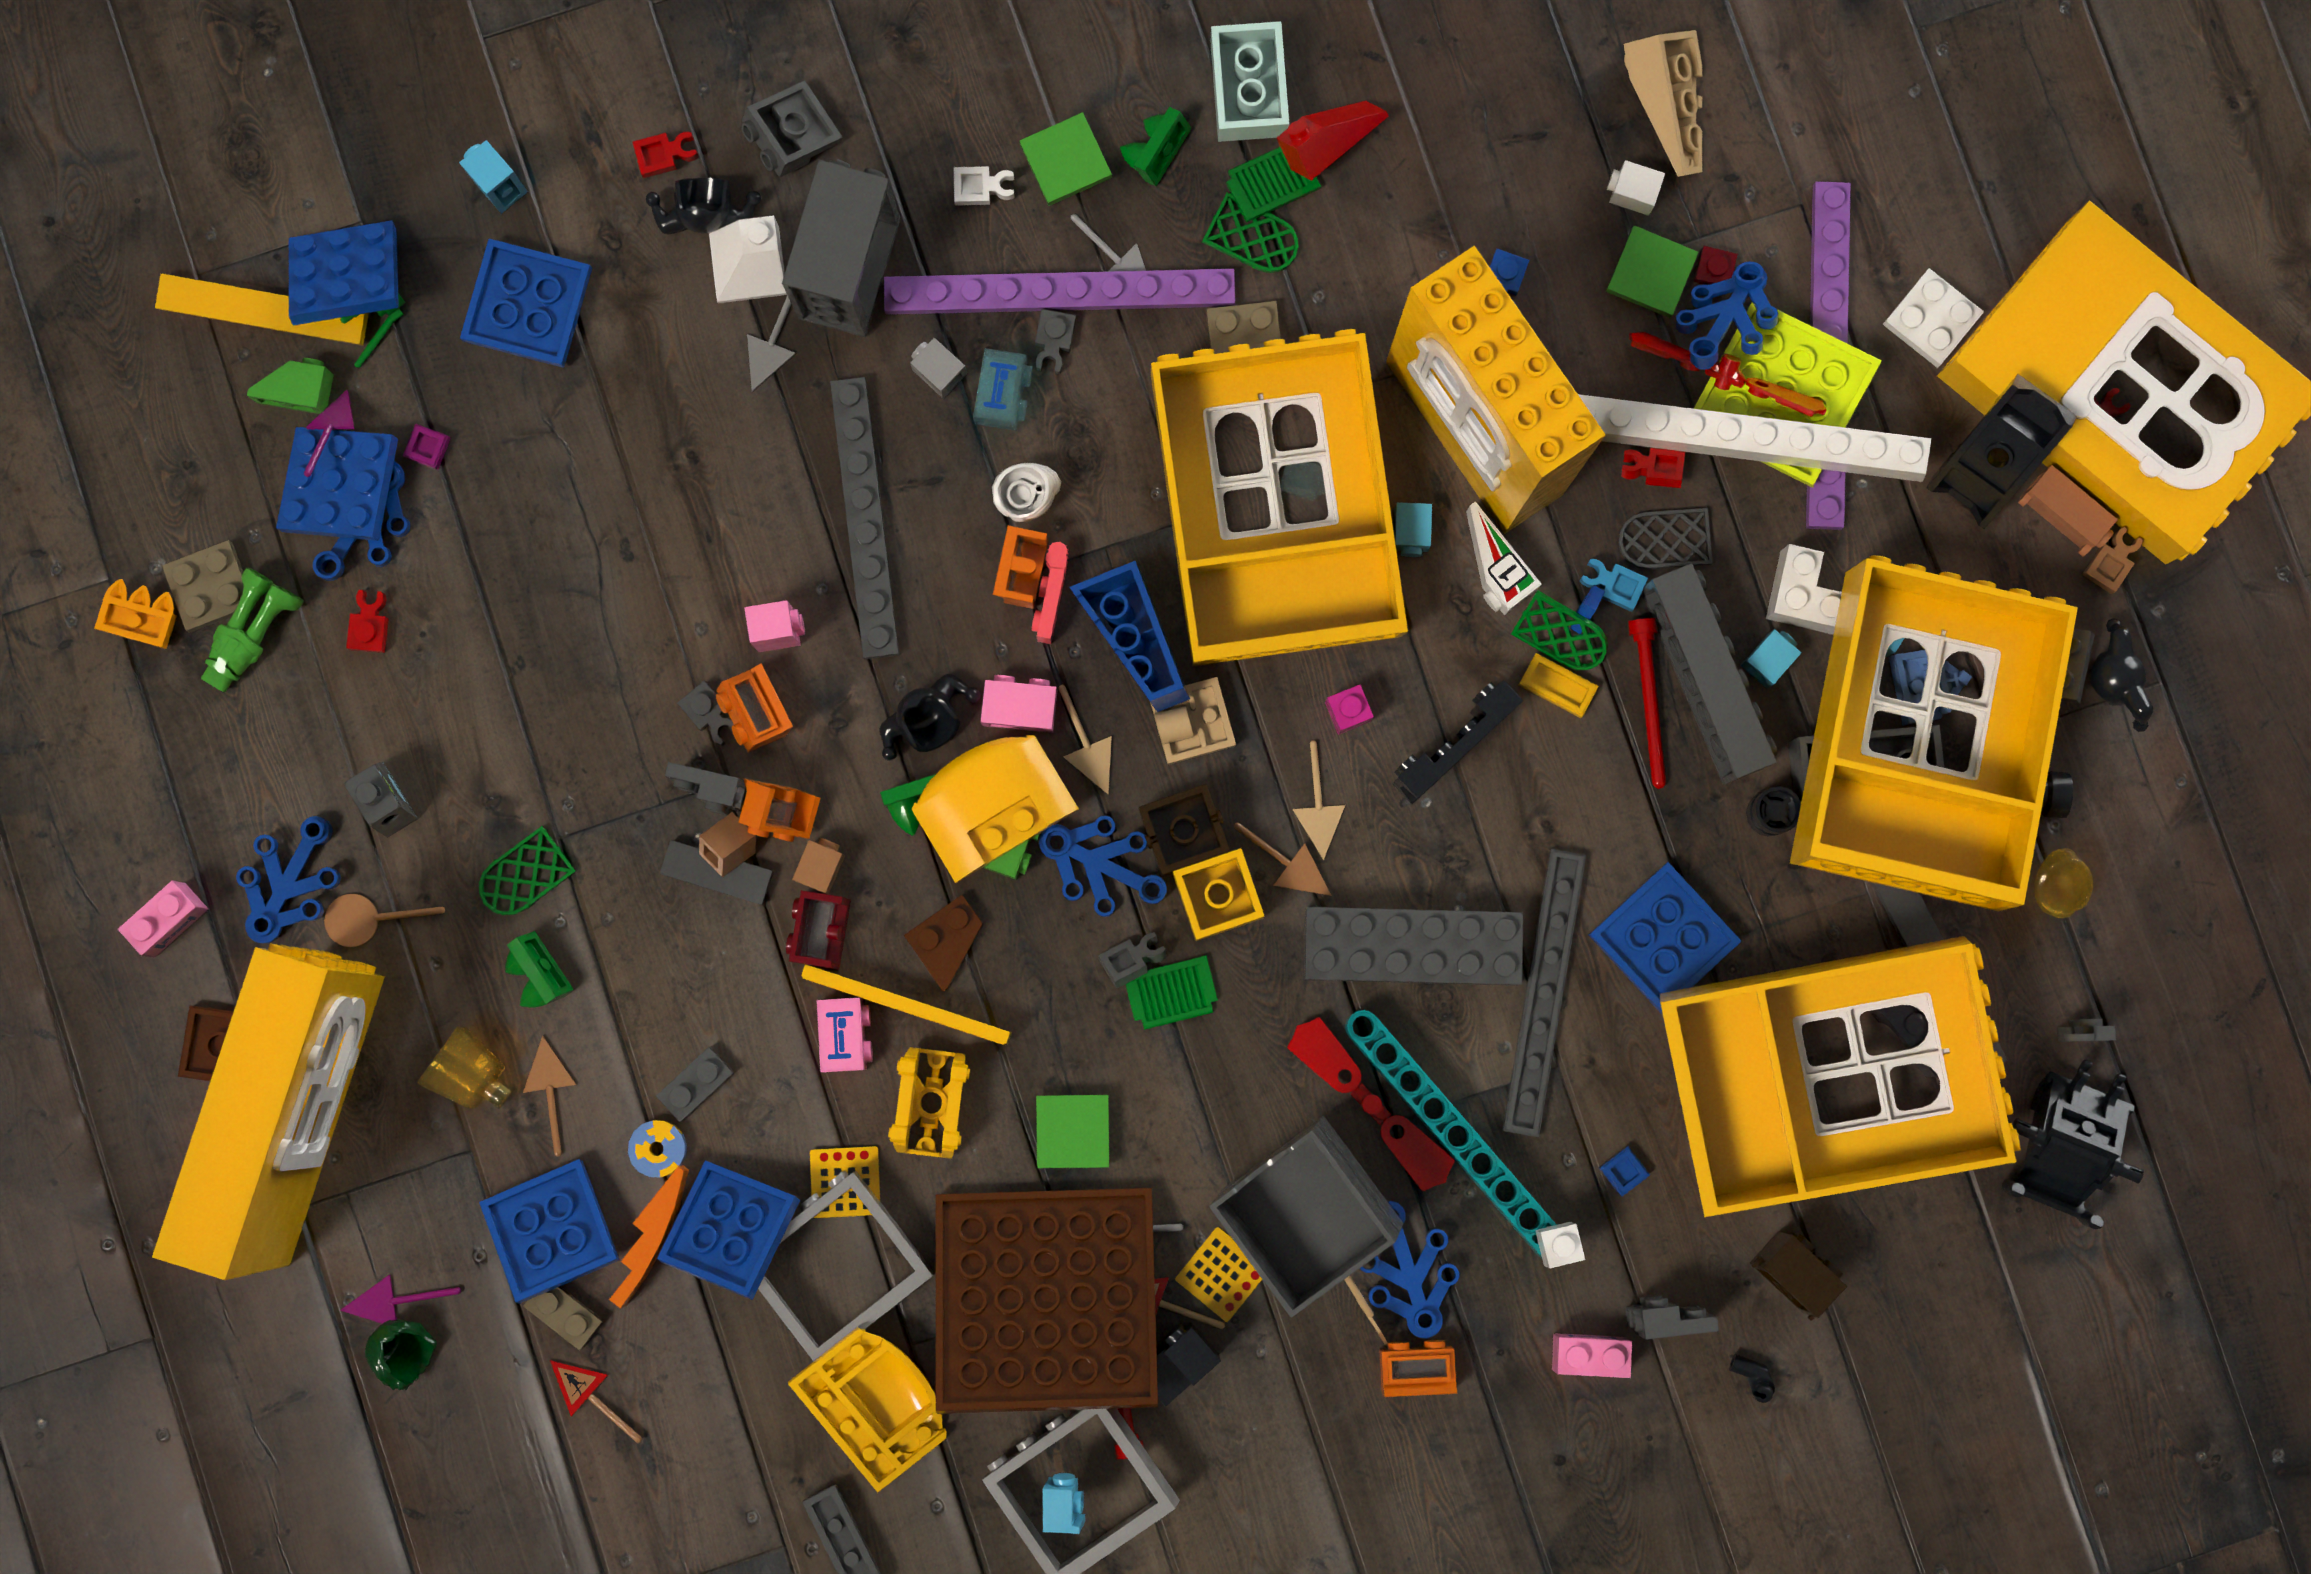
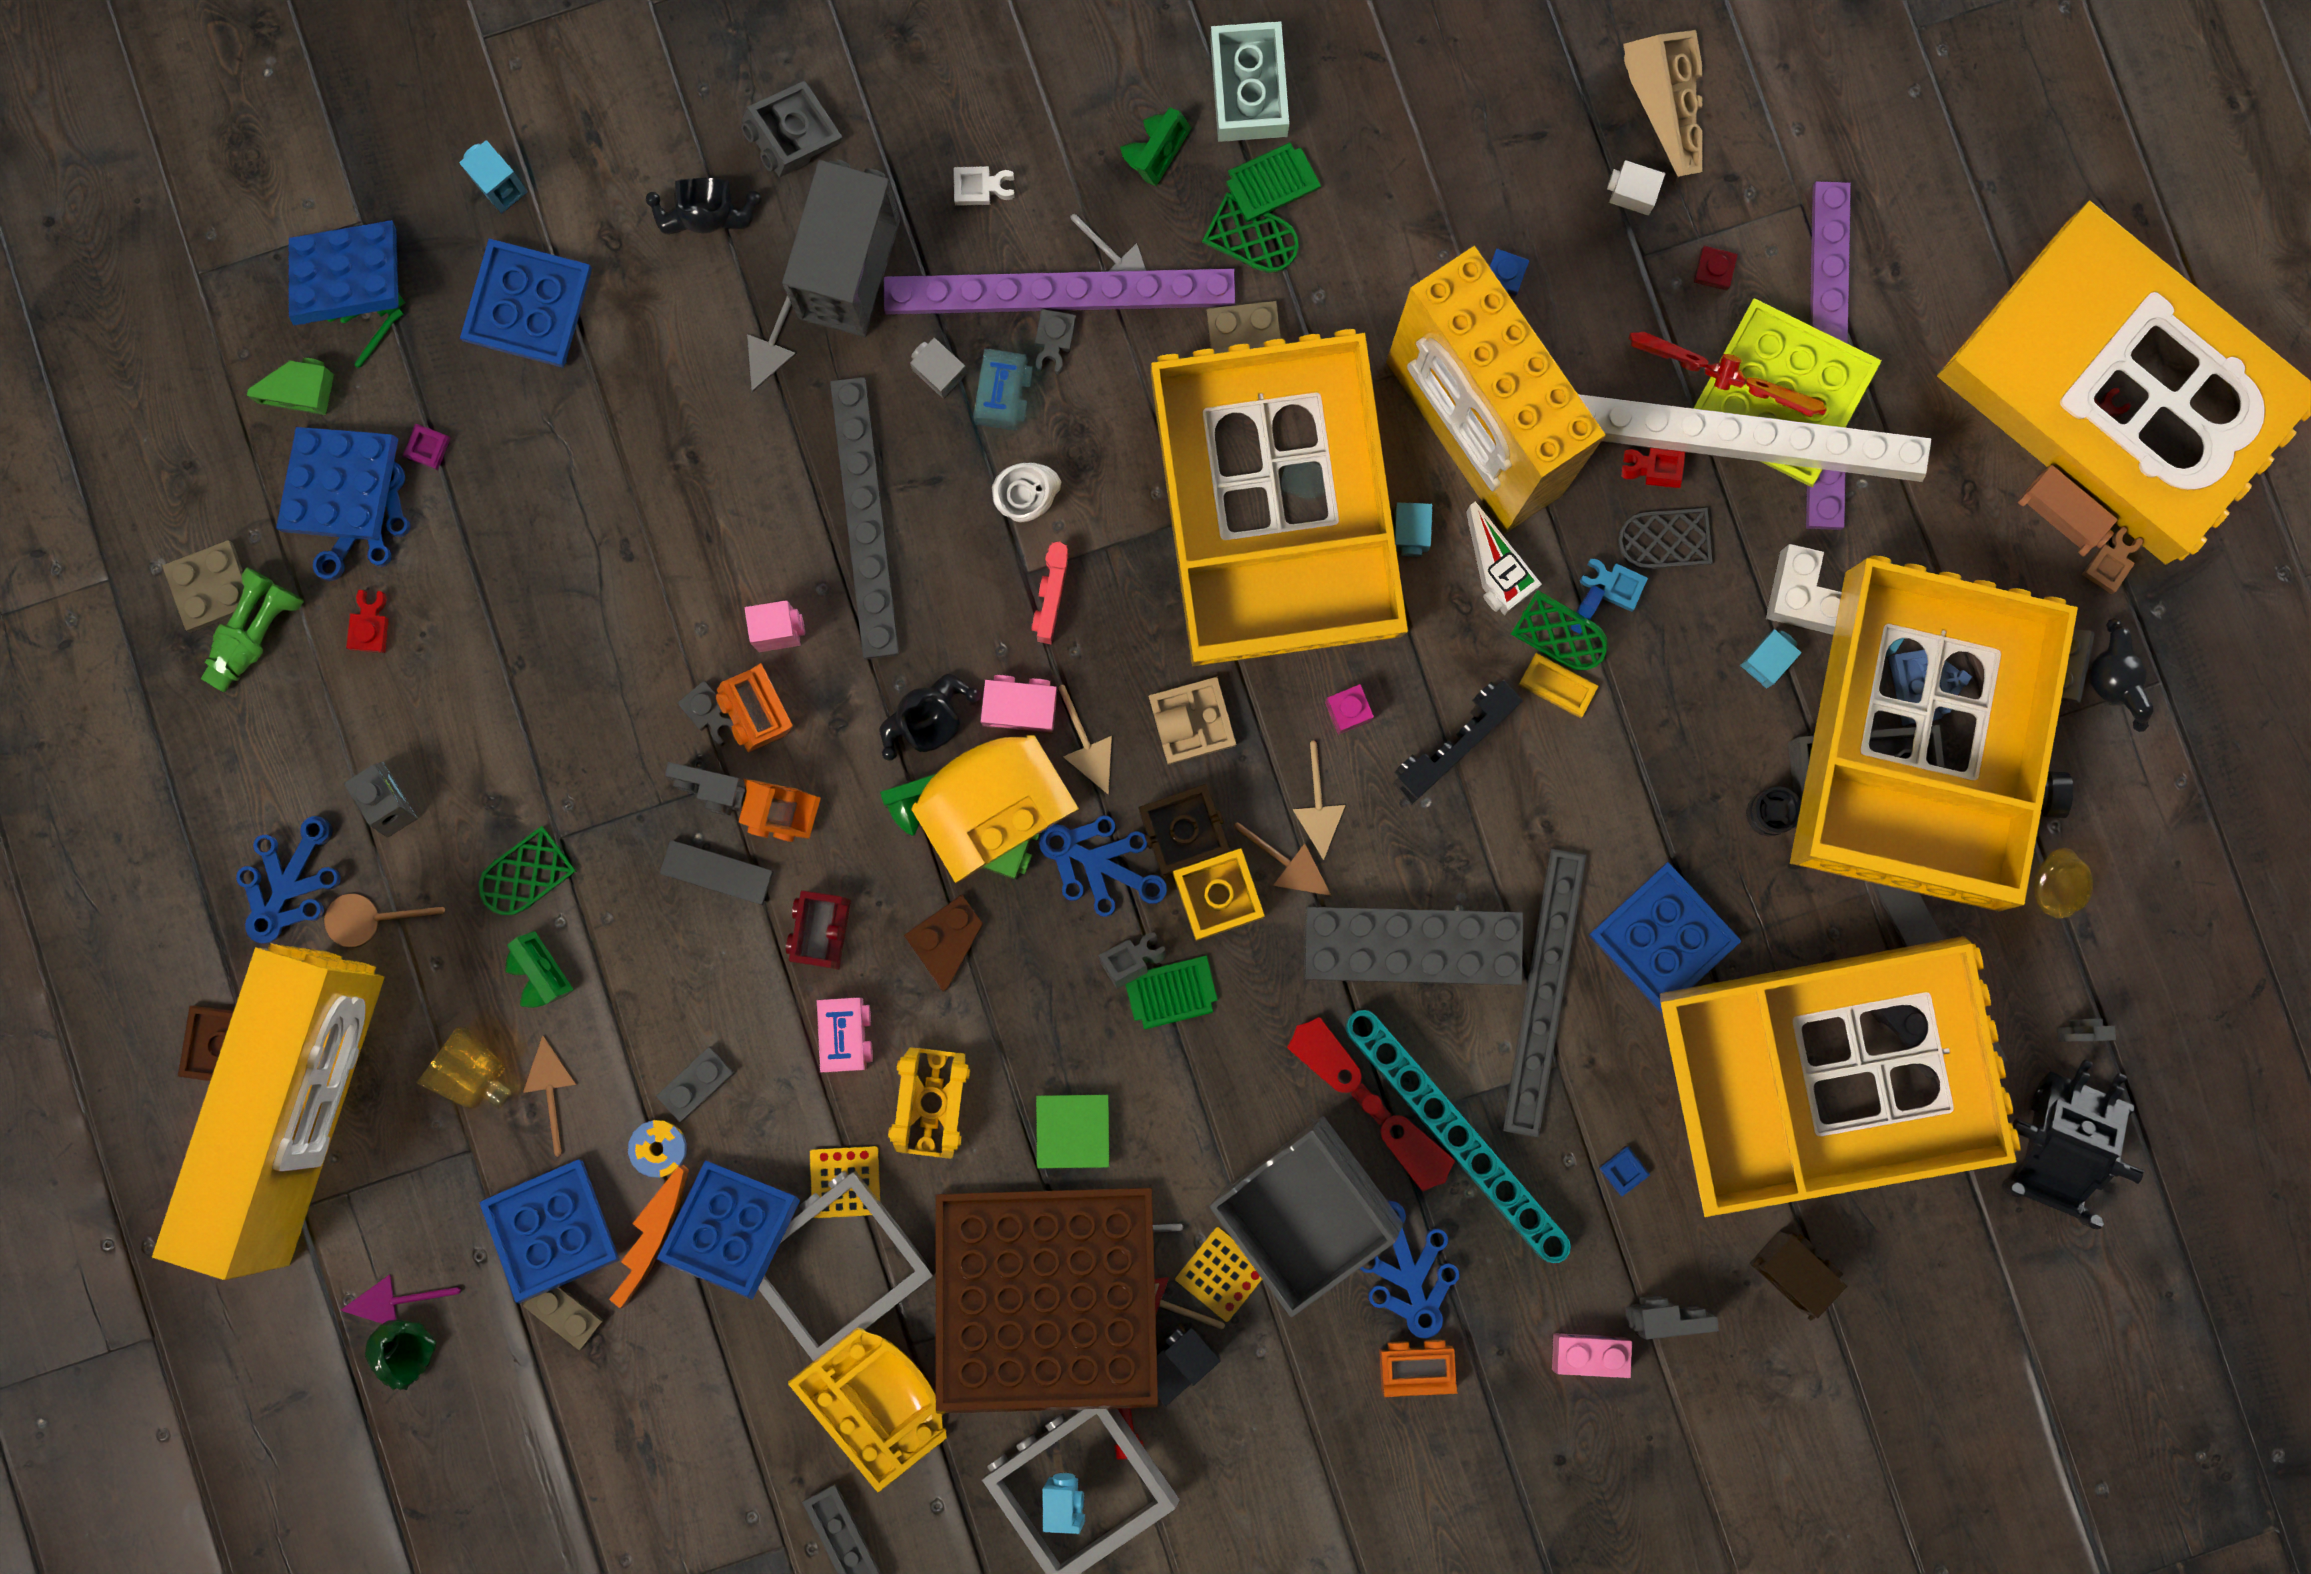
(135, 617): light orange plate -> none
(163, 919): bright pink brick -> none
(249, 308): yellow tile -> none
(335, 416): magenta piece -> none
(578, 1386): piece -> none
(658, 155): red plate -> none
(726, 844): medium nougat brick -> none
(747, 260): white slope -> none
(819, 865): medium nougat brick -> none
(906, 1005): yellow tile -> none
(1021, 566): orange window -> none
(1065, 159): bright green tile -> none
(1130, 624): blue wedge -> none
(1324, 136): red slope -> none
(1364, 1306): tan piece -> none
(1560, 1244): white brick -> none
(1643, 633): red piece -> none
(1652, 271): bright green tile -> none
(1709, 674): dark grey brick -> none
(1747, 280): blue plant -> none
(1757, 1376): black arm -> none
(1933, 318): white plate -> none
(2021, 423): black piece -> none

